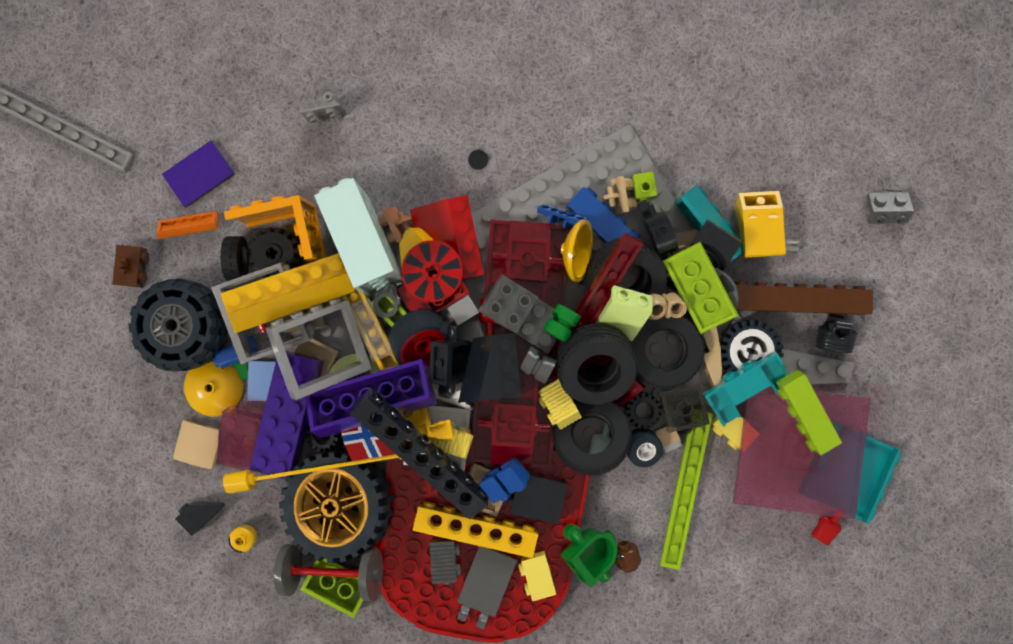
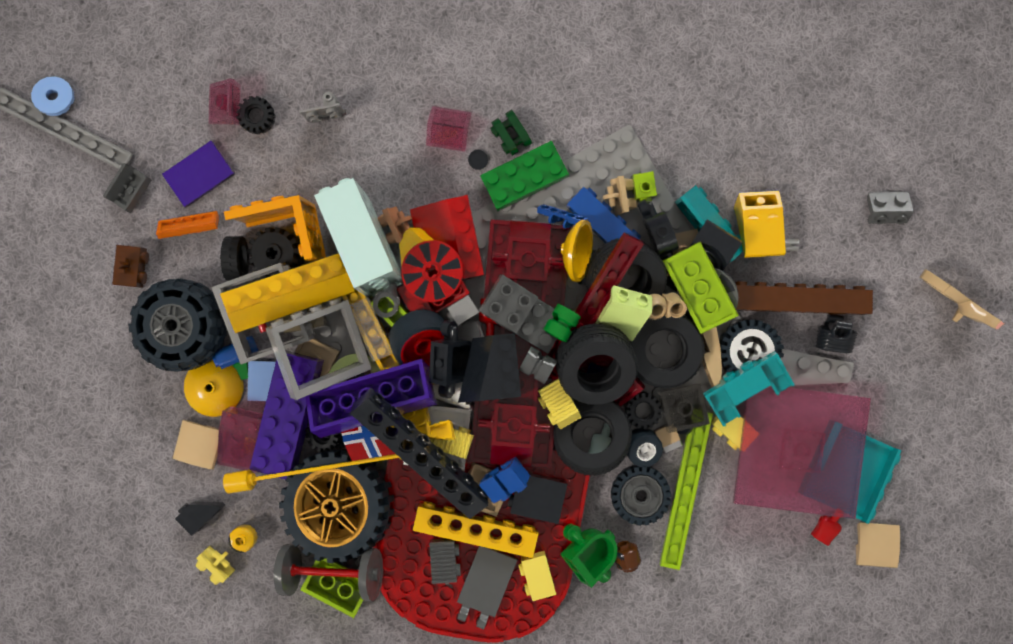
(49, 85): none -> light blue tile
(127, 187): none -> dark grey bracket
(216, 564): none -> light yellow hips
(224, 101): none -> clear pink slope
(247, 106): none -> black tyre
(448, 128): none -> clear pink slope
(509, 144): none -> dark green brick
(524, 175): none -> green plate
(640, 510): none -> wheel
(809, 412): lime brick -> none
(878, 545): none -> tan slope
(965, 305): none -> tan animal

